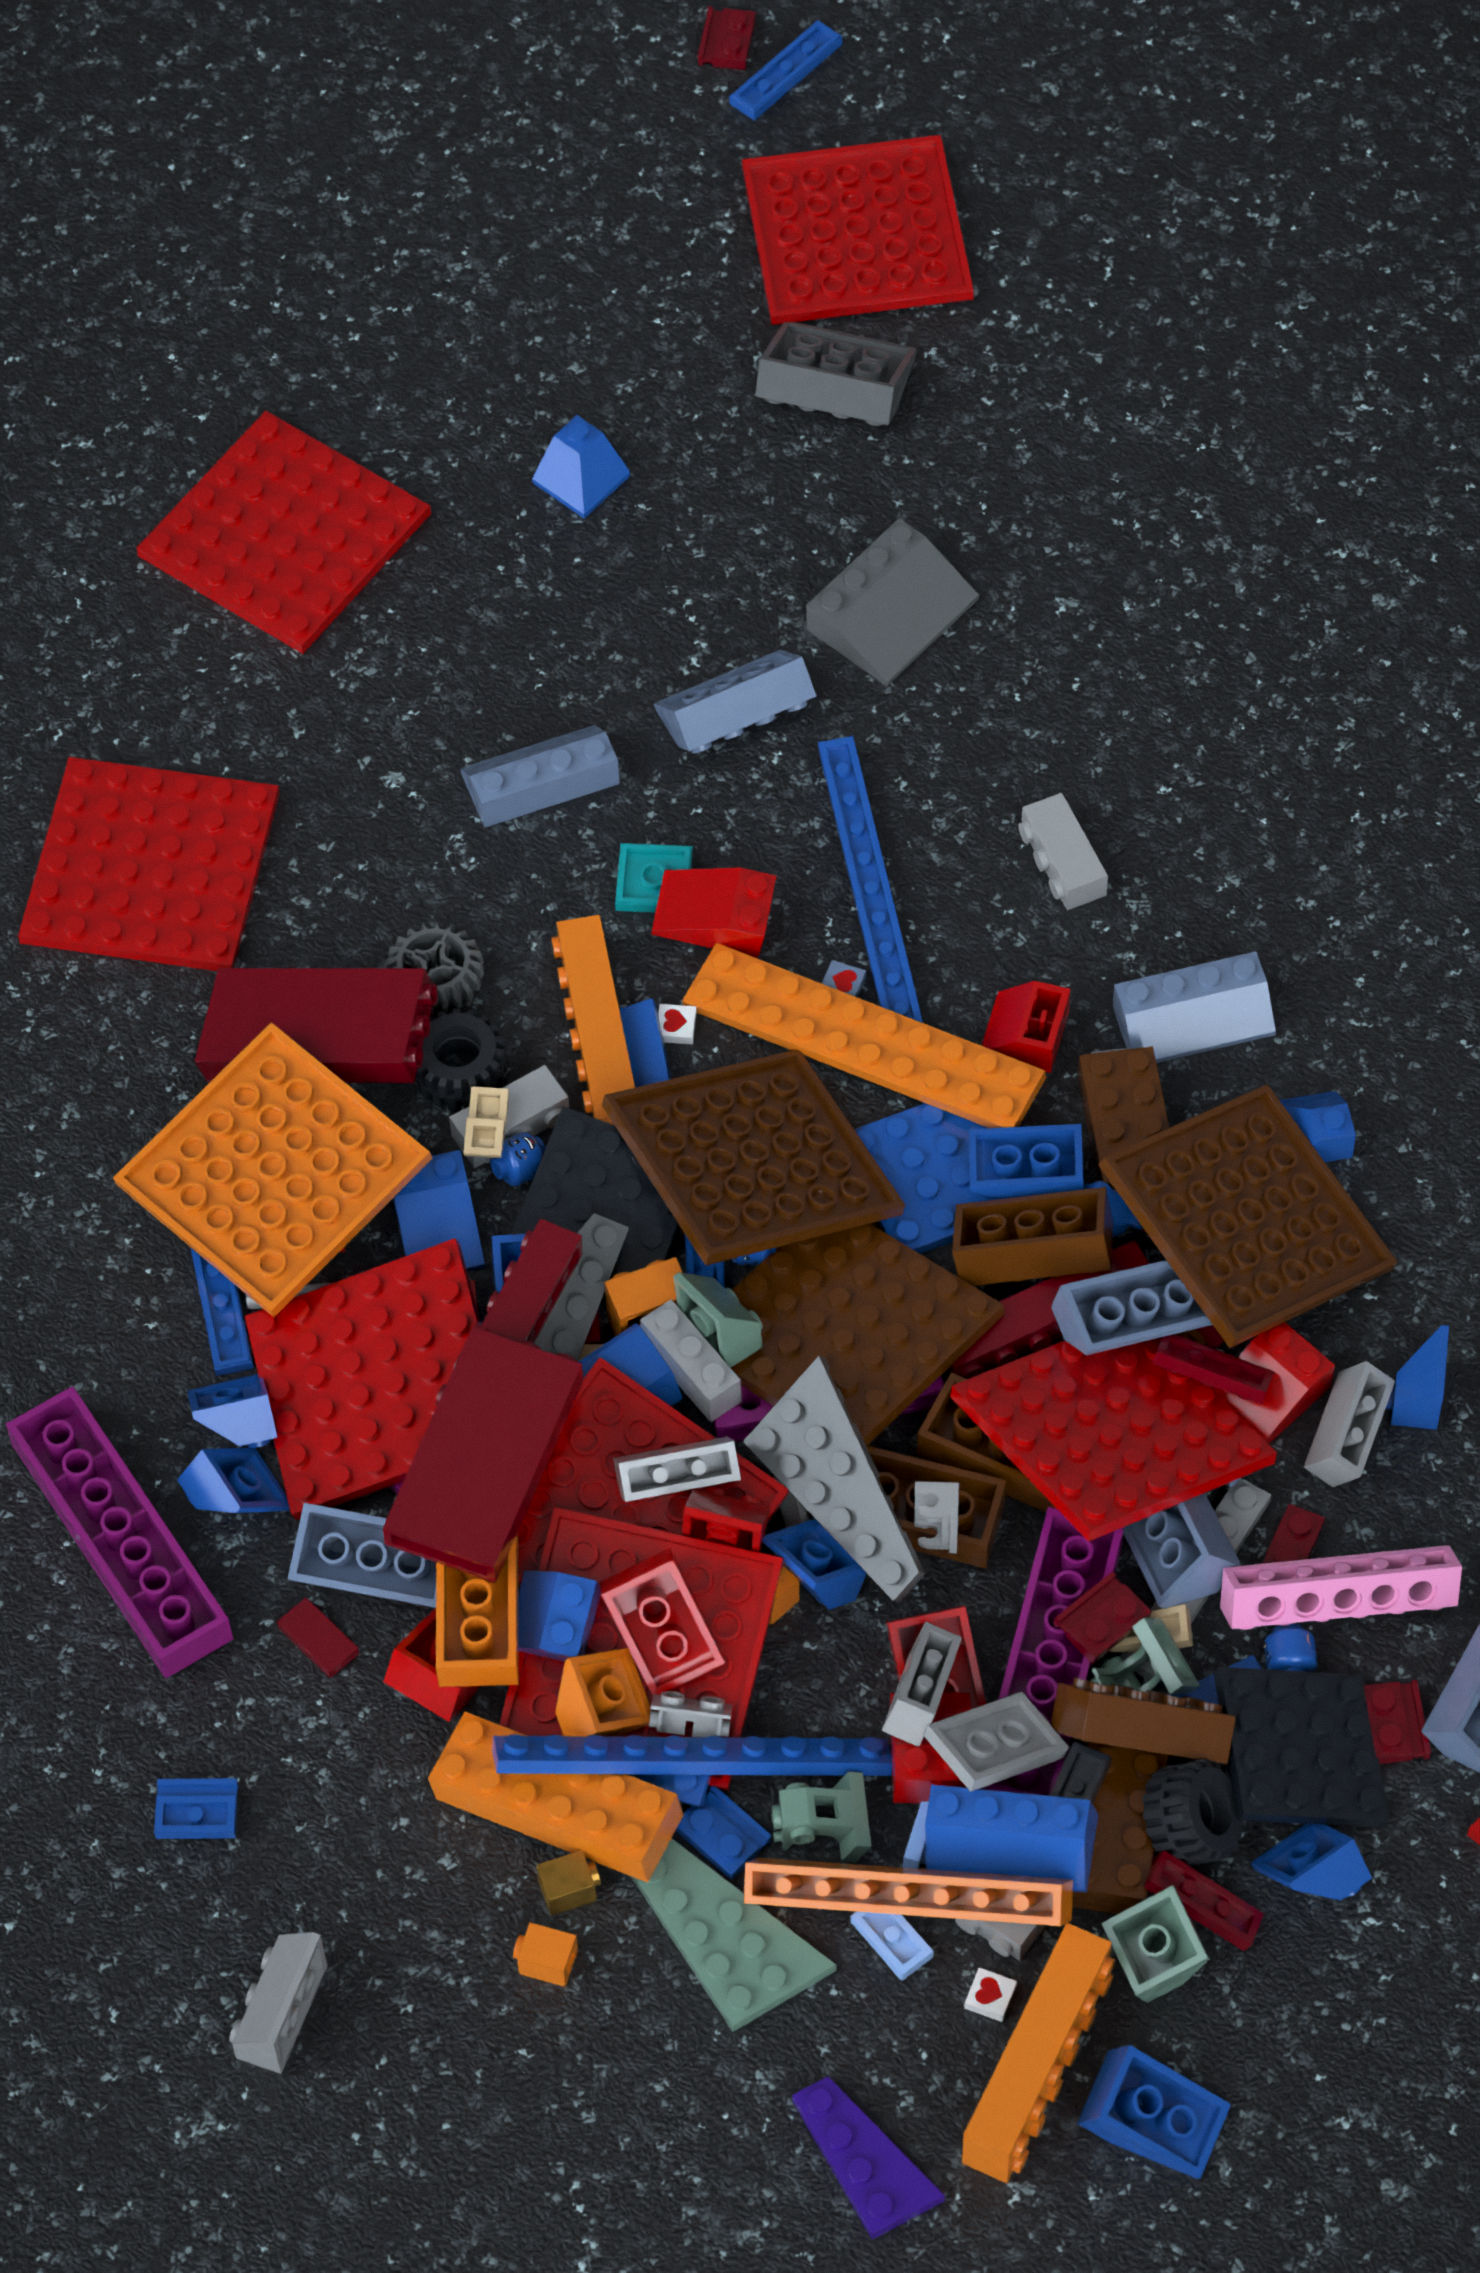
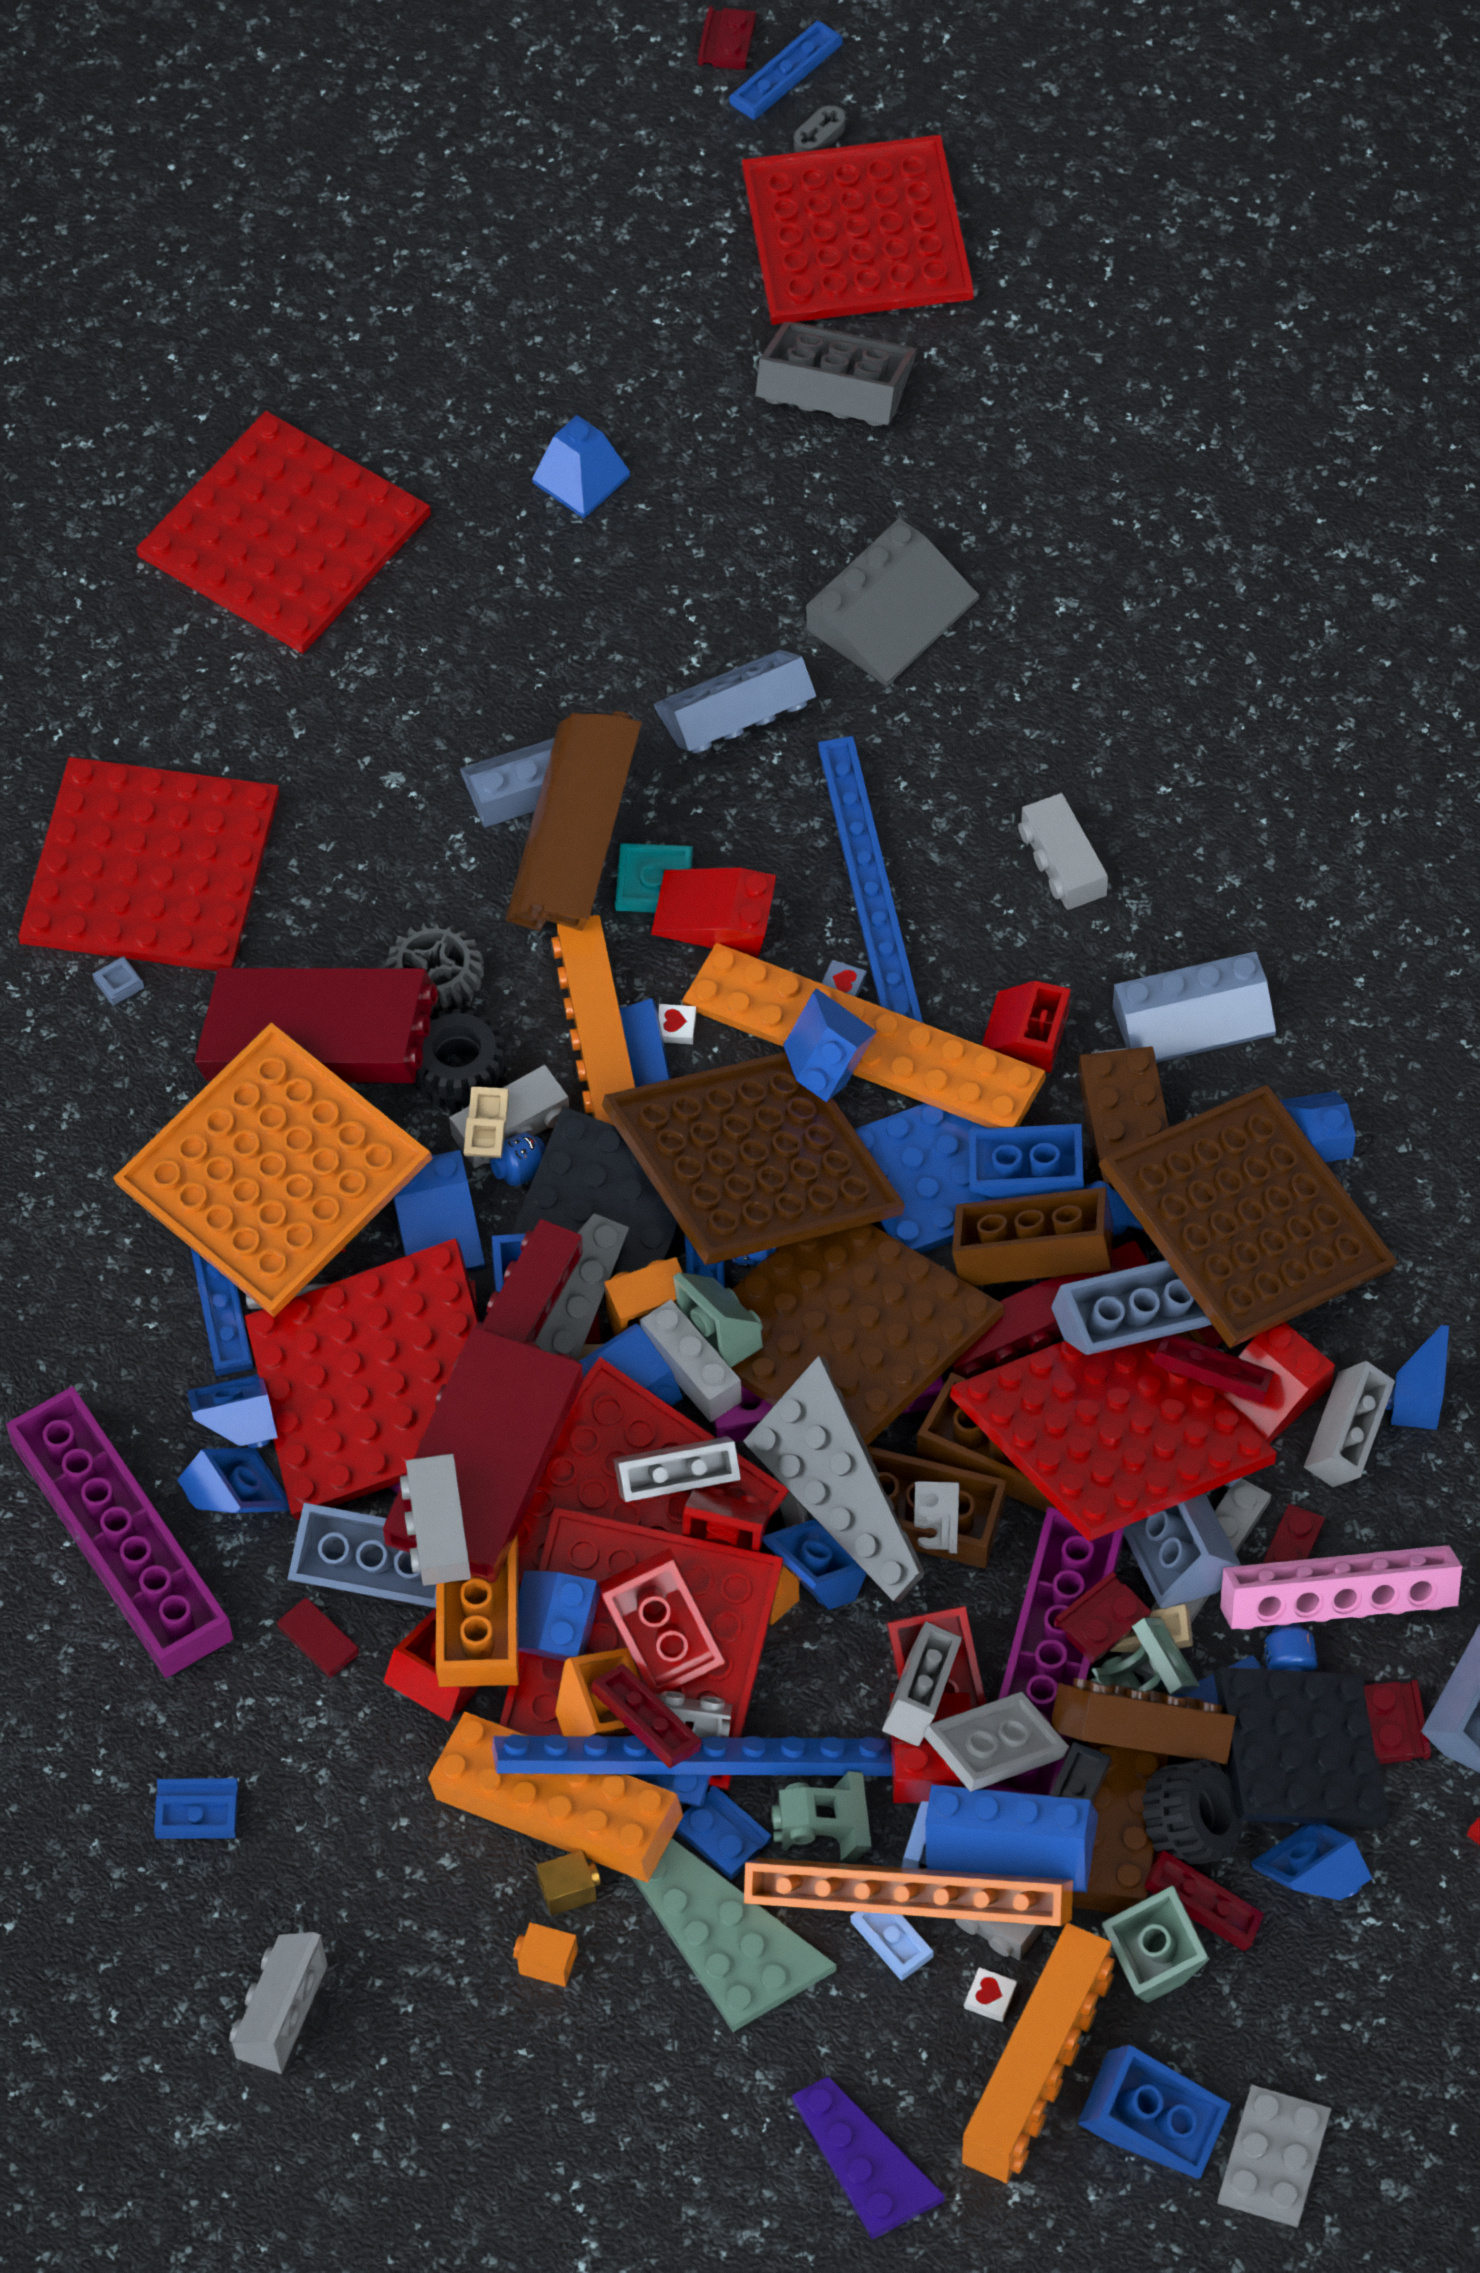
(118, 980): none -> sand blue tile
(435, 1520): none -> light grey brick
(573, 820): none -> reddish brown cylinder
(646, 1716): none -> dark red plate
(815, 128): none -> dark grey beam
(826, 1045): none -> blue slope
(1274, 2156): none -> light grey plate

